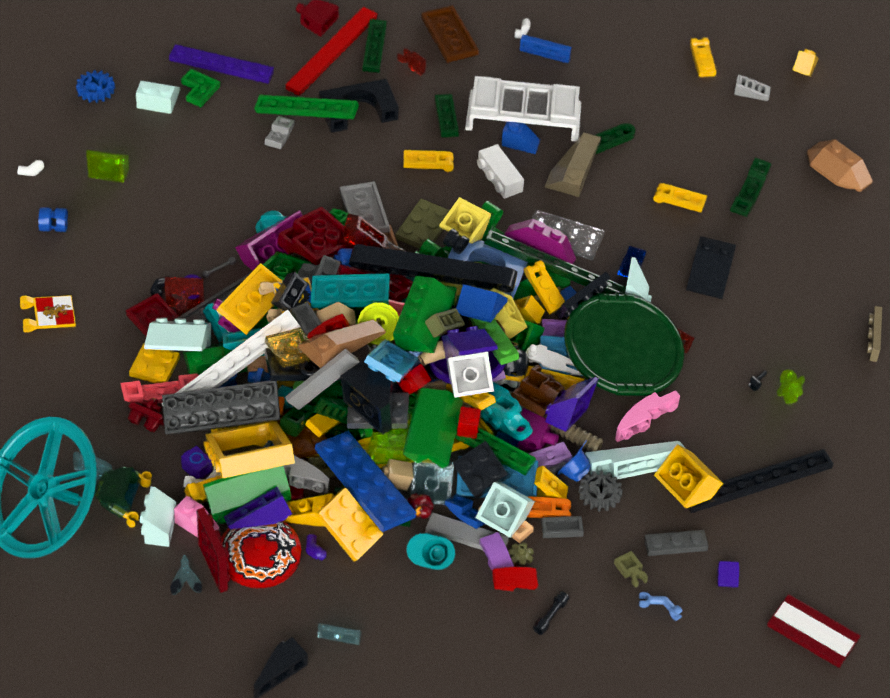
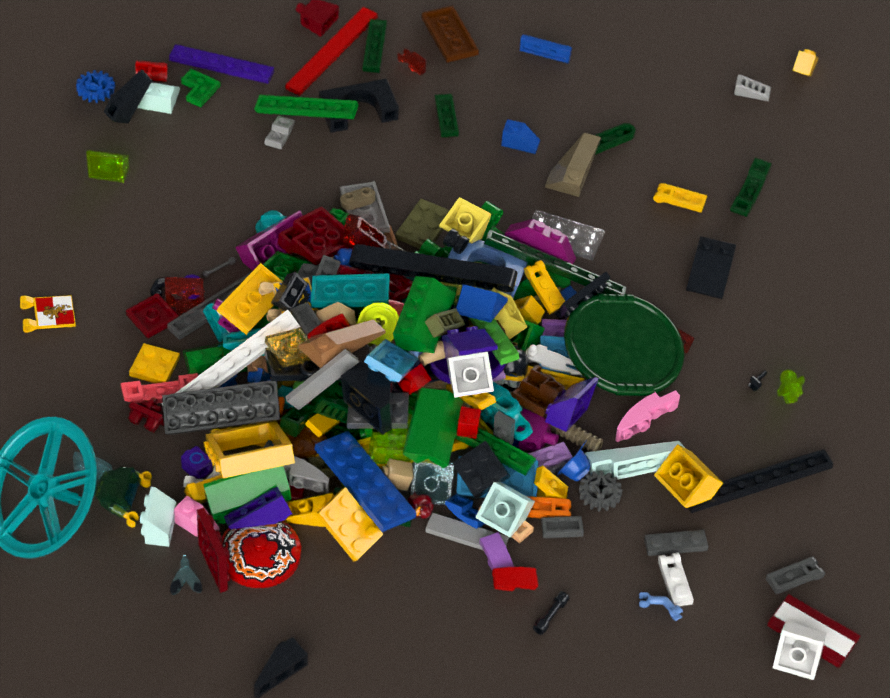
(33, 169): white arm -> none
(46, 218): blue wheel -> none
(127, 99): none -> black slope
(154, 70): none -> red hips
(178, 335): light aqua slope -> none
(313, 549): dark purple arm -> none
(339, 634): clear light blue slope -> none
(357, 198): none -> dark tan plate
(429, 160): yellow plate -> none
(431, 551): teal piece -> none
(500, 171): white brick -> none
(504, 427): none -> dark grey plate
(521, 554): olive plant -> none
(524, 29): white arm -> none
(524, 103): white piece -> none
(631, 566): olive plate -> none
(634, 252): clear blue slope -> none
(636, 282): light aqua slope -> none
(675, 580): none -> white plate
(703, 57): yellow plate -> none
(728, 574): dark purple slope -> none
(794, 575): none -> dark grey plate
(799, 650): none -> white slope
(839, 165): medium nougat wedge -> none
(874, 333): dark tan plate -> none

